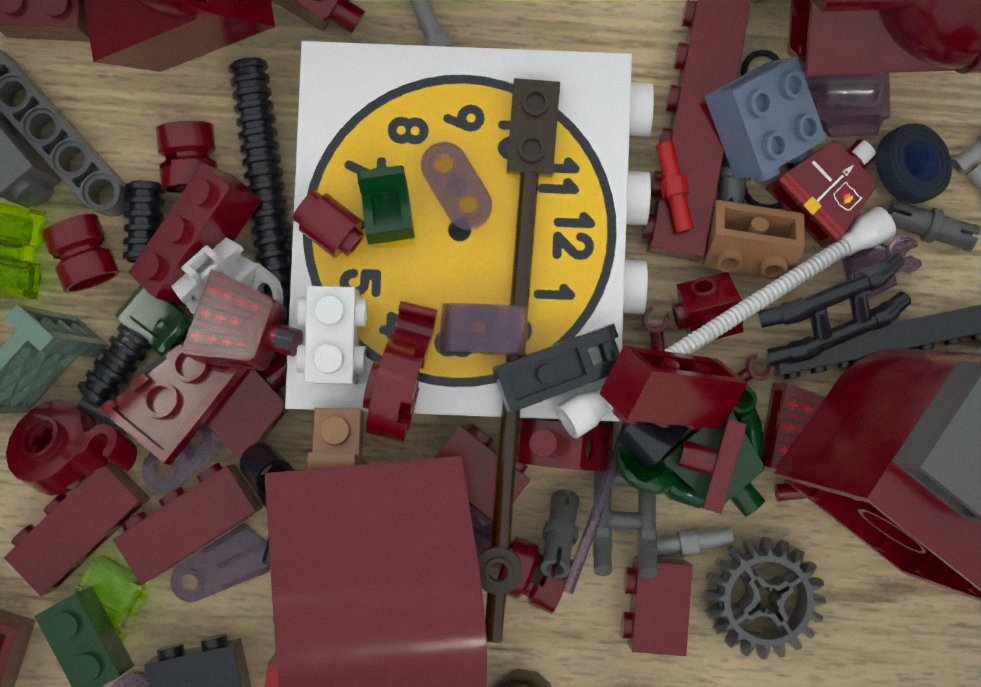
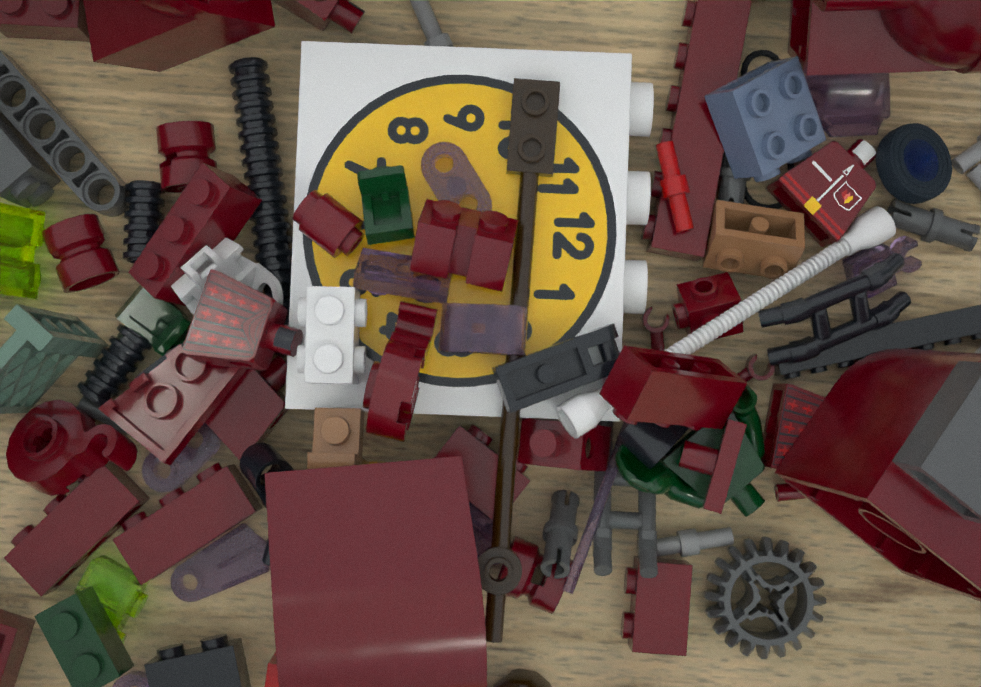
(390, 274): none -> plate
(463, 243): none -> dark red brick

